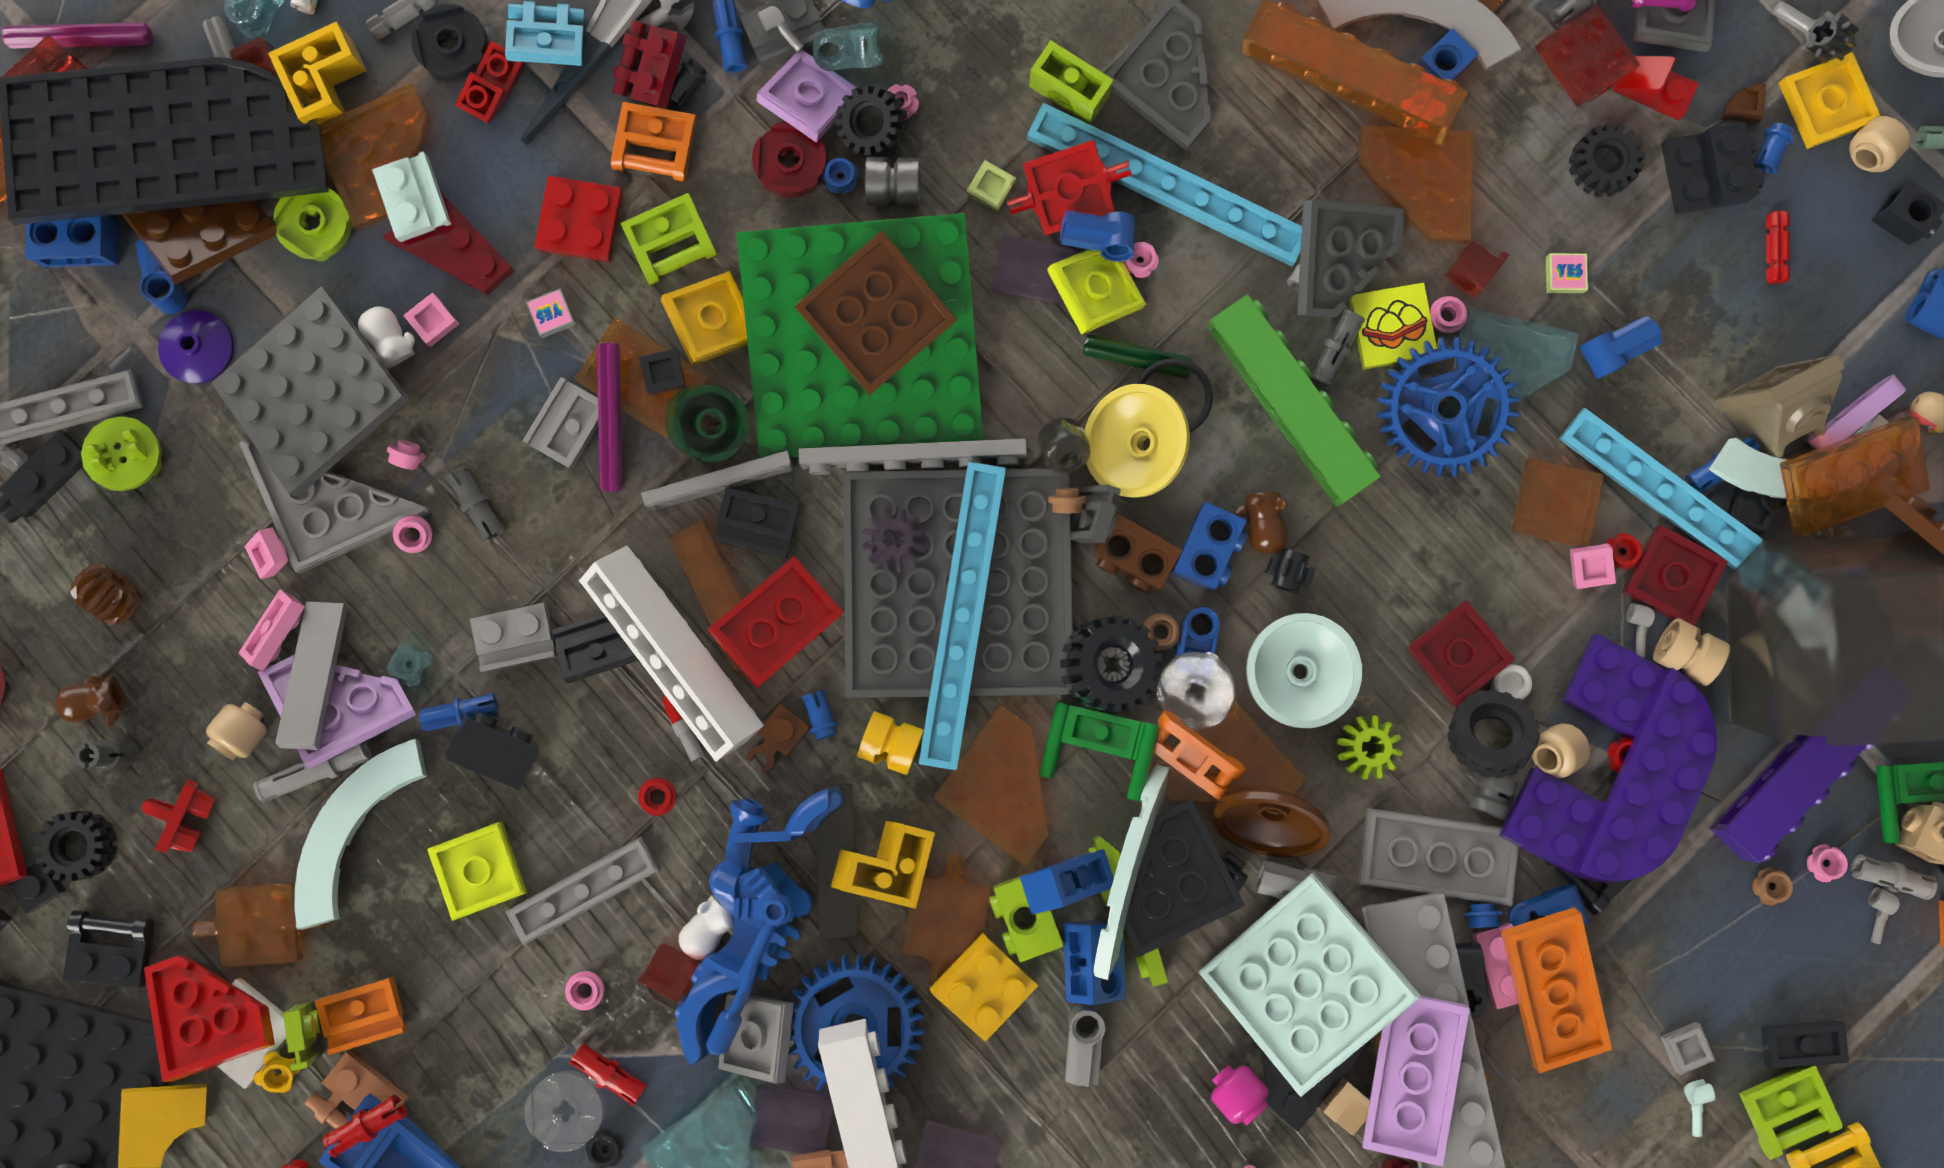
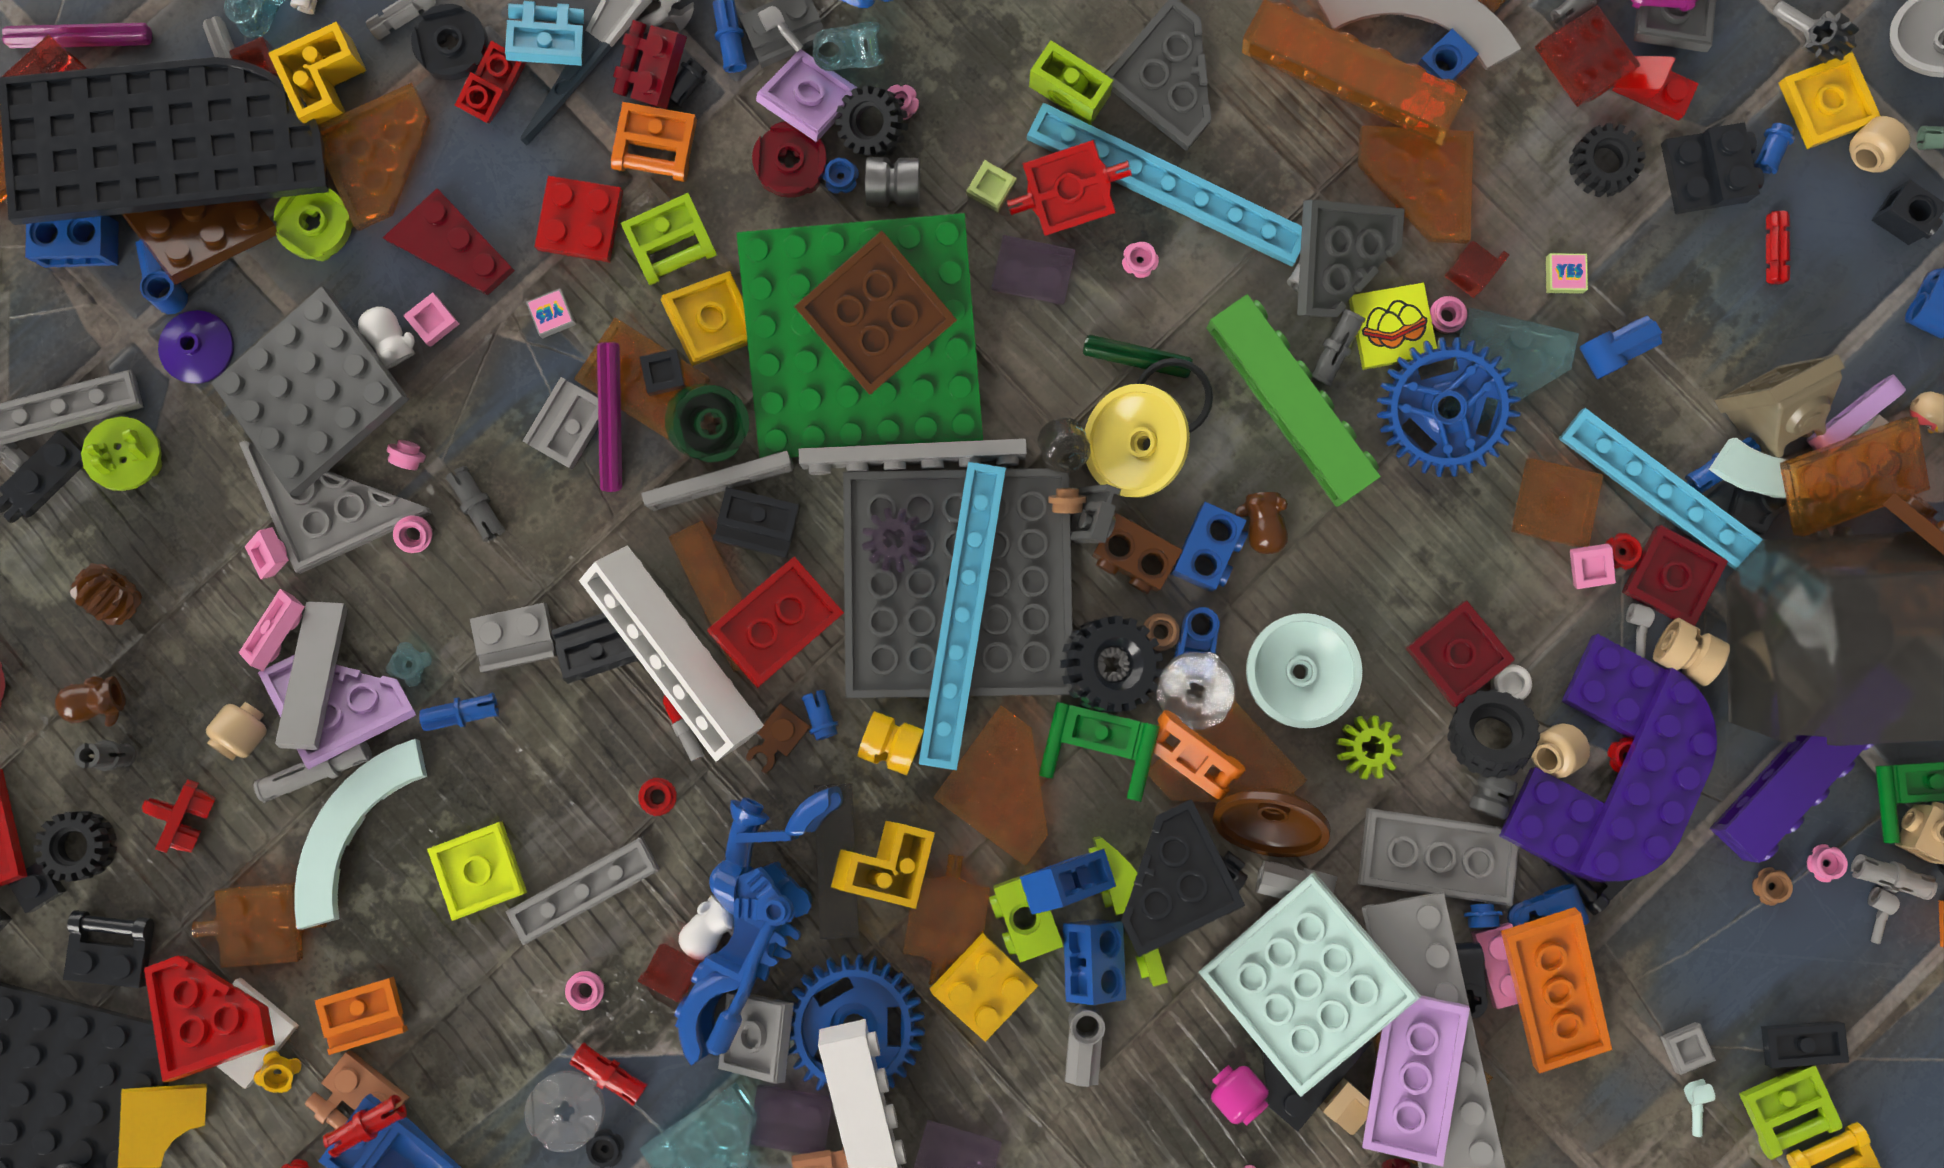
(301, 1029): lime plate -> none
(411, 196): light aqua plate -> none
(492, 750): black brick -> none
(1095, 289): neon yellow tile -> none
(1109, 234): blue piece -> none
(1127, 870): light aqua tile -> none
(1290, 571): black gear -> none
(1746, 105): reddish brown tile -> none

